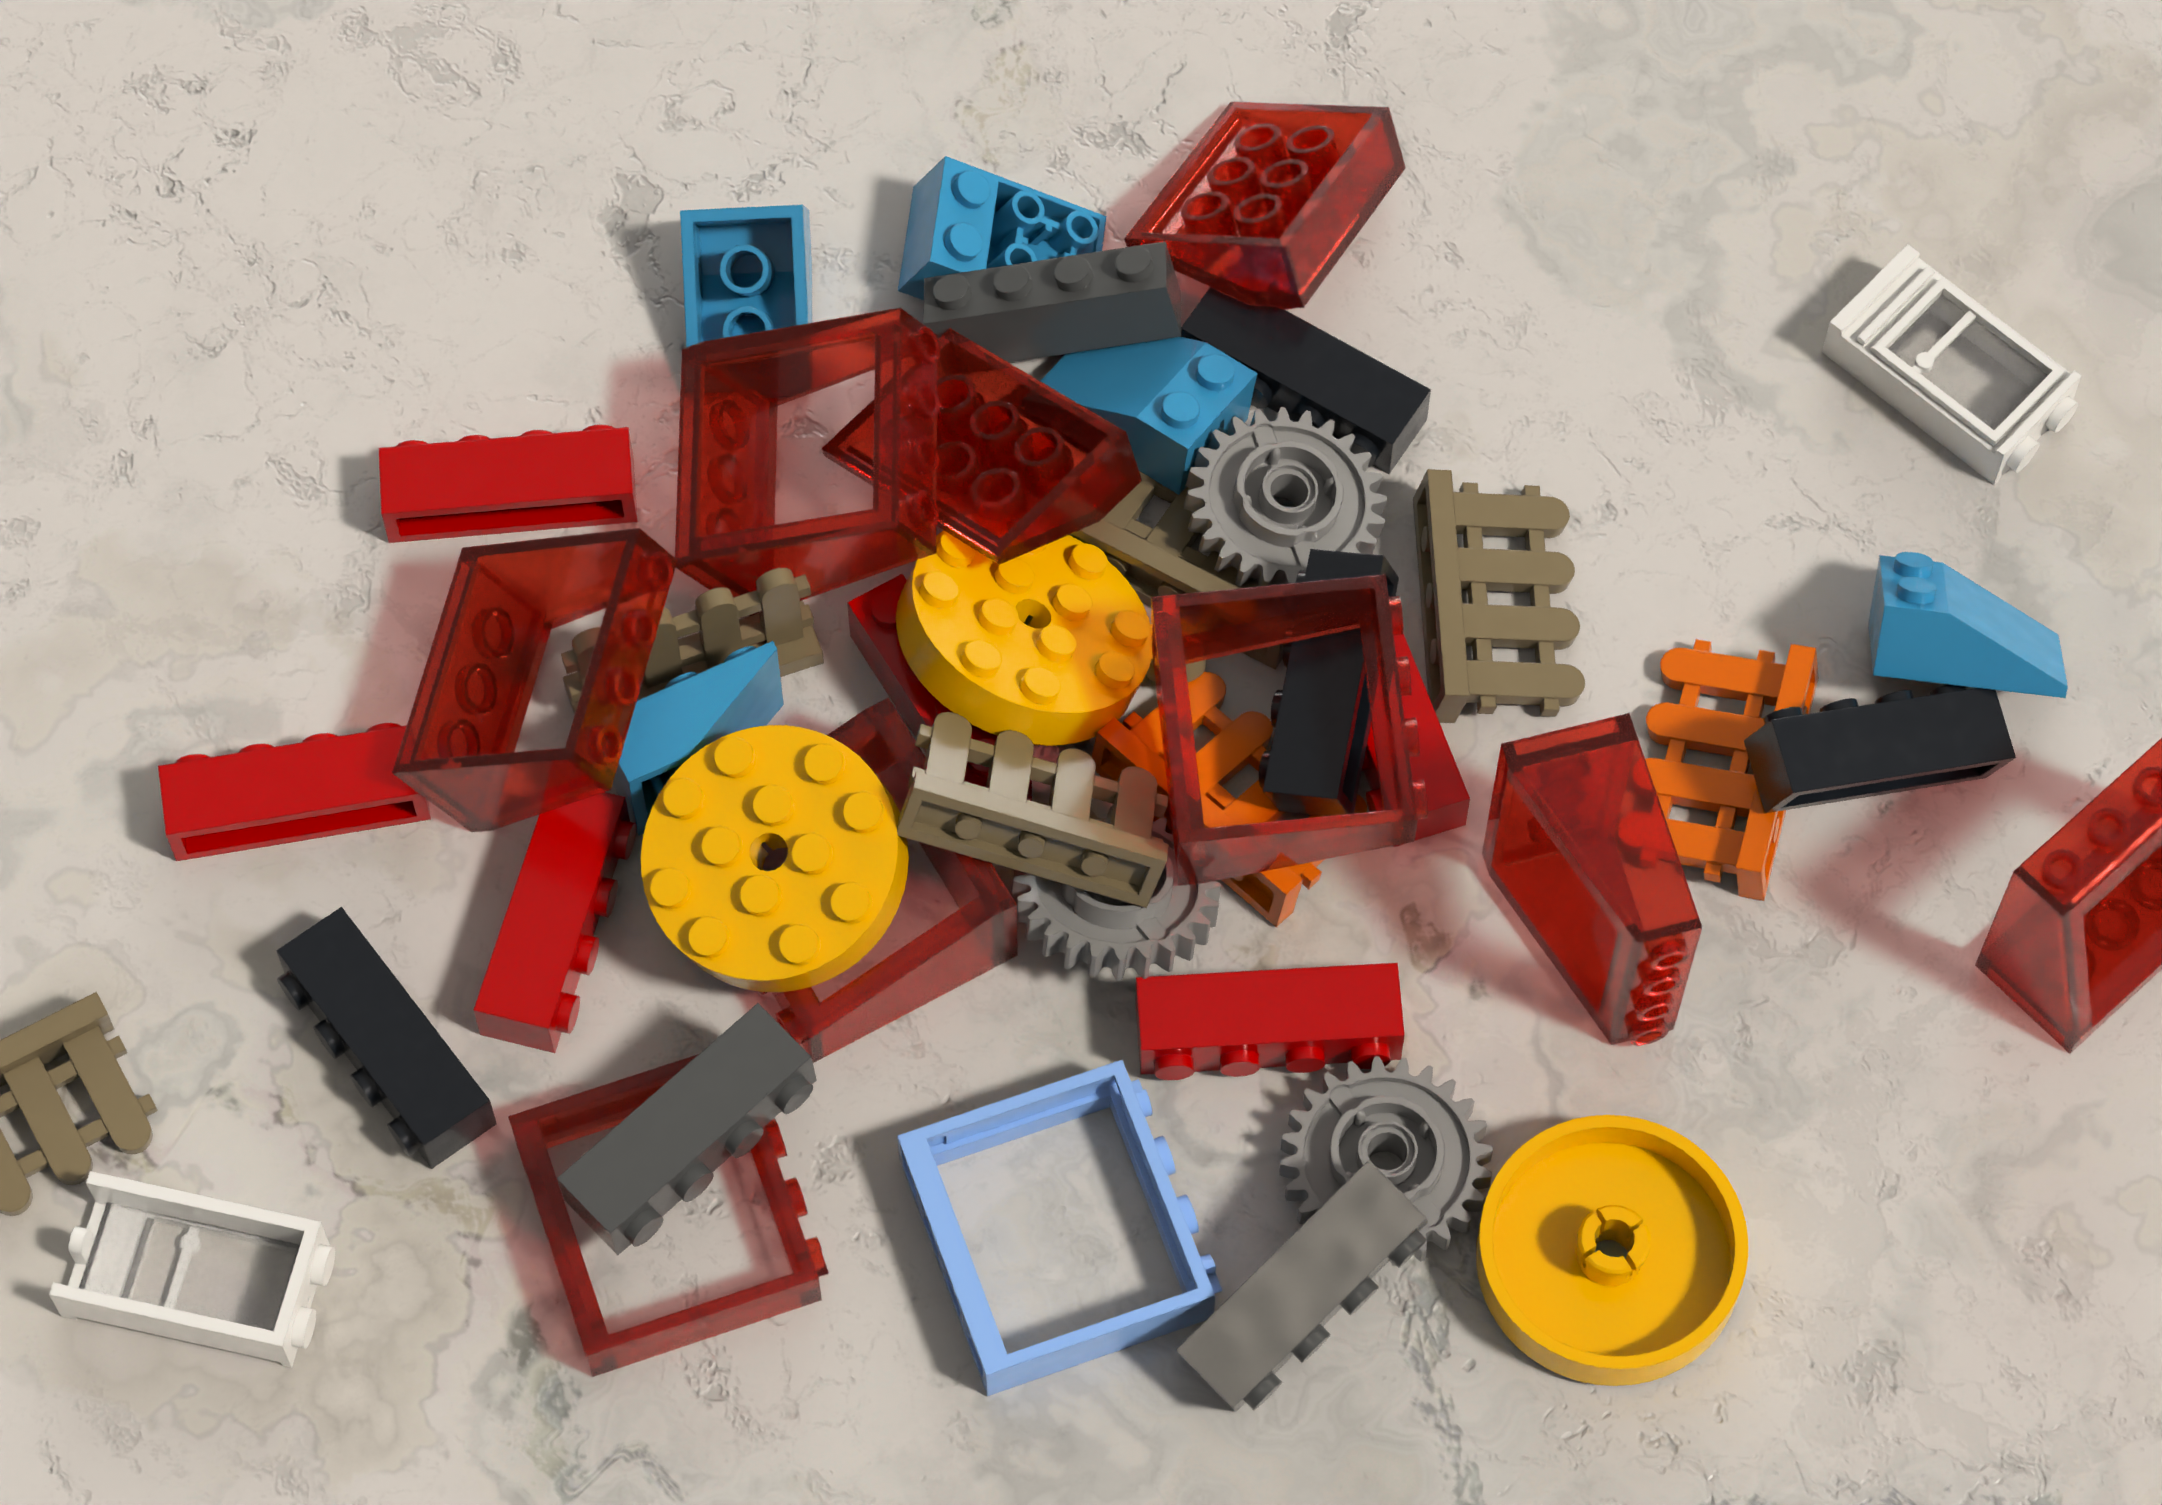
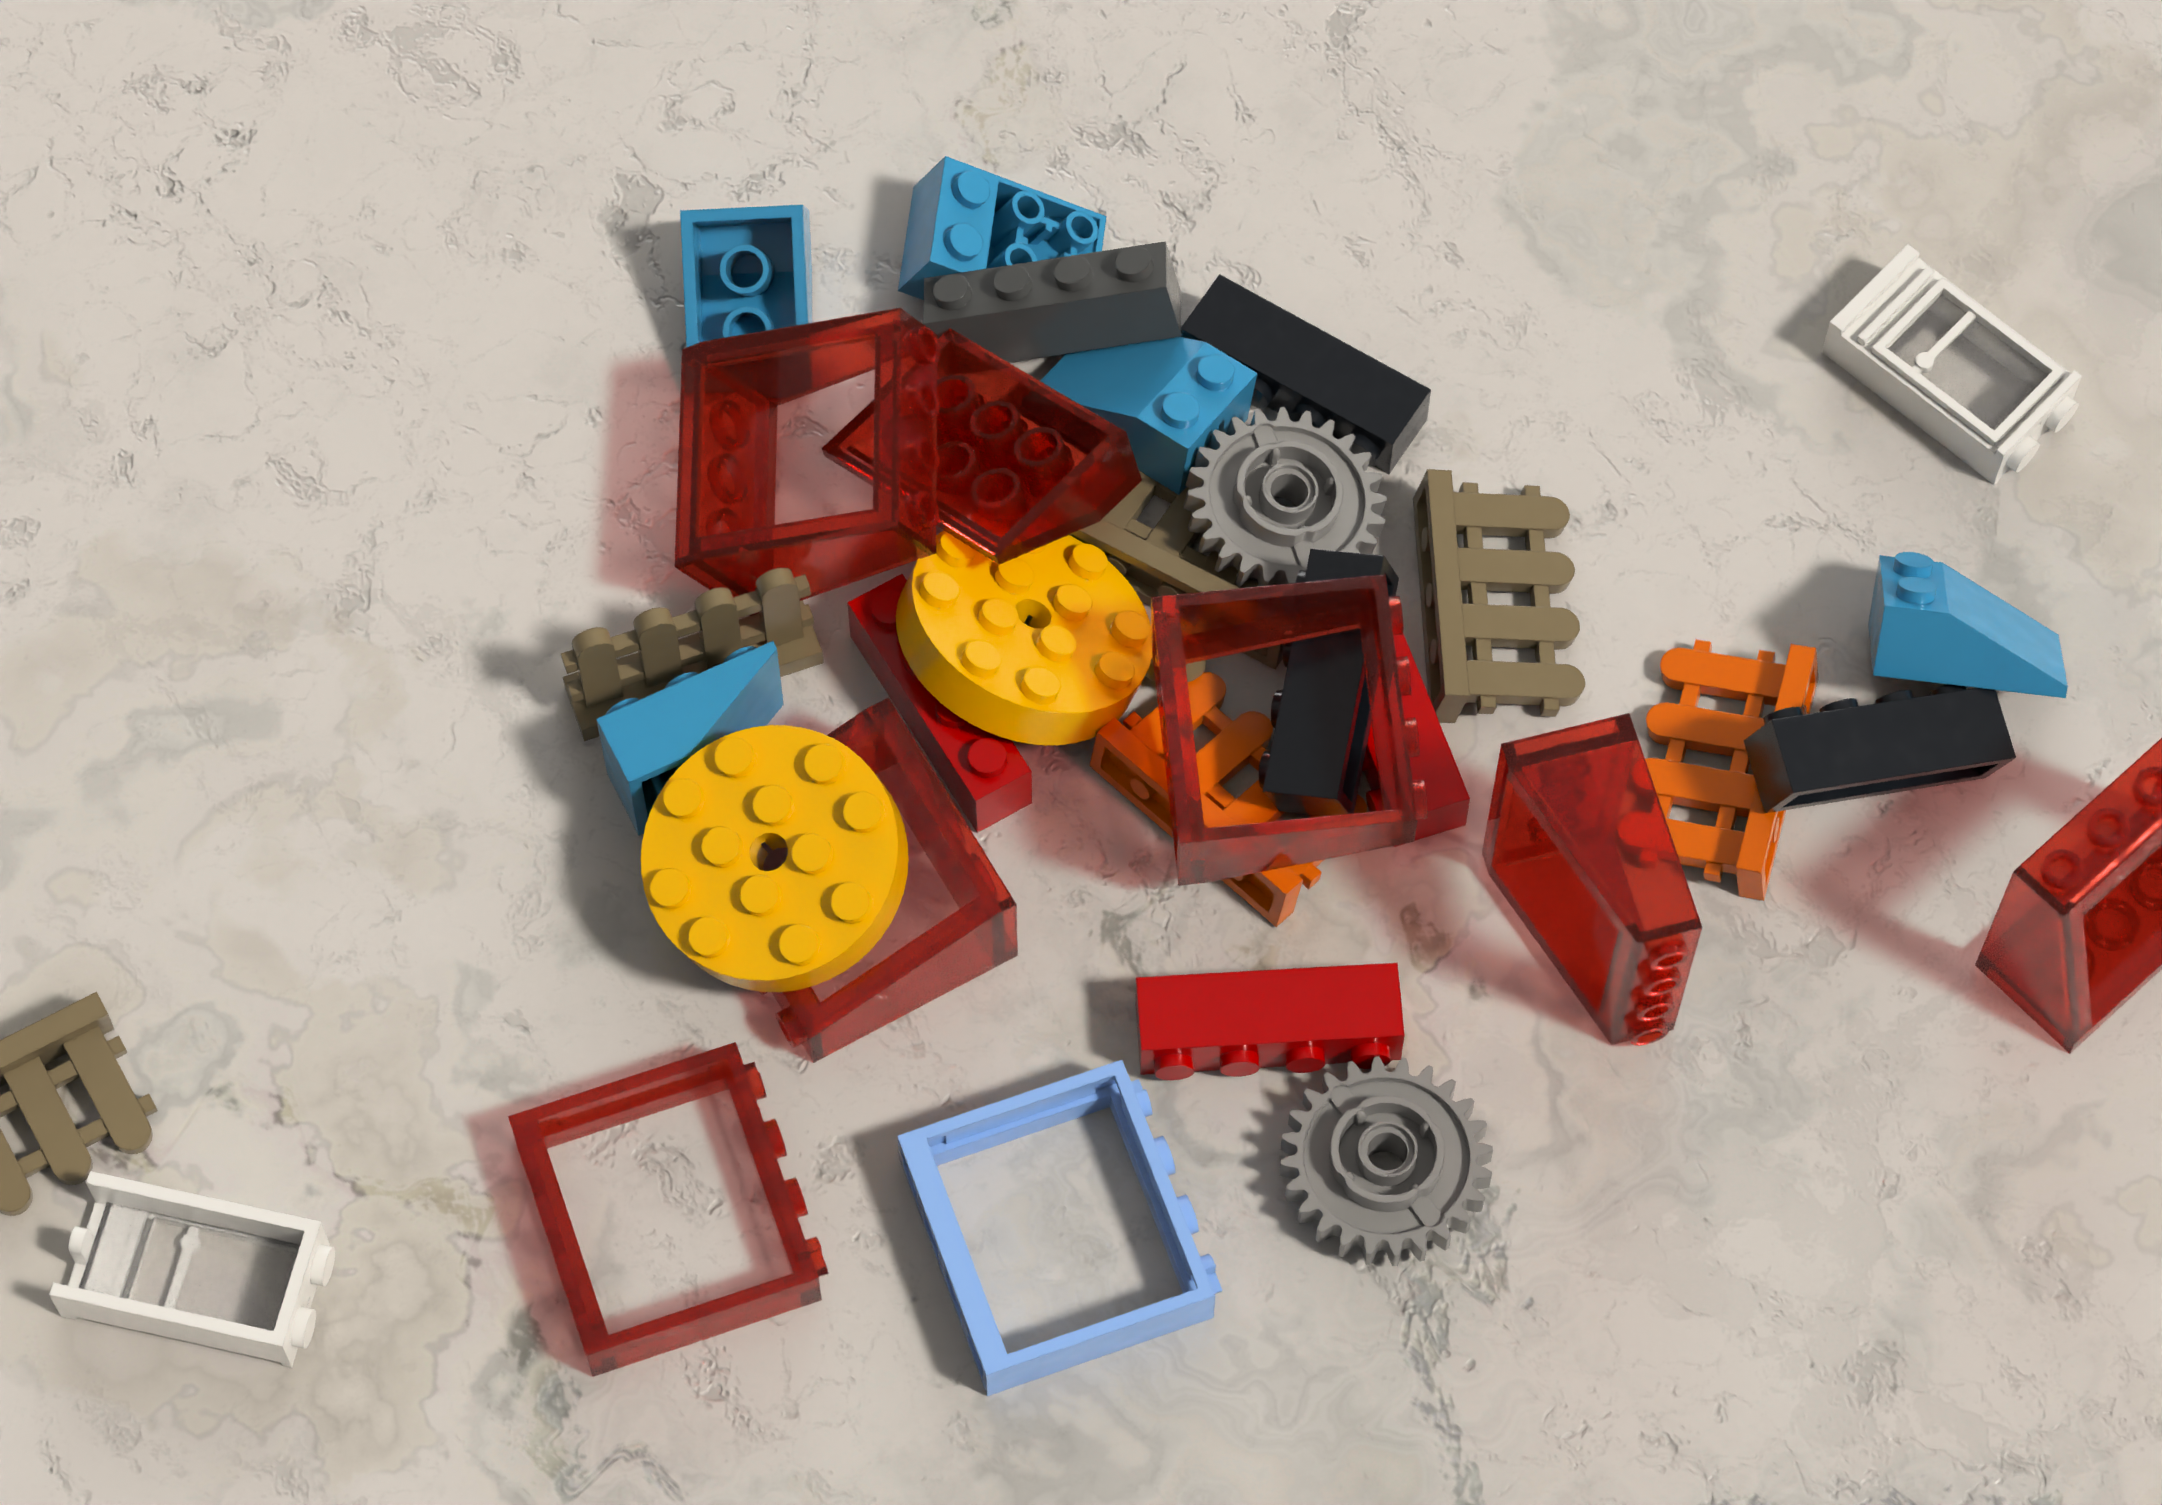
(287, 793): red brick -> none
(385, 1038): black brick -> none
(489, 658): clear red windscreen -> none
(507, 484): red brick -> none
(553, 922): red brick -> none
(688, 1130): dark grey brick -> none
(1032, 837): dark tan fence -> none
(1114, 931): light grey gear -> none
(1274, 197): clear red slope -> none
(1303, 1286): dark grey brick -> none
(1601, 1313): yellow piece -> none

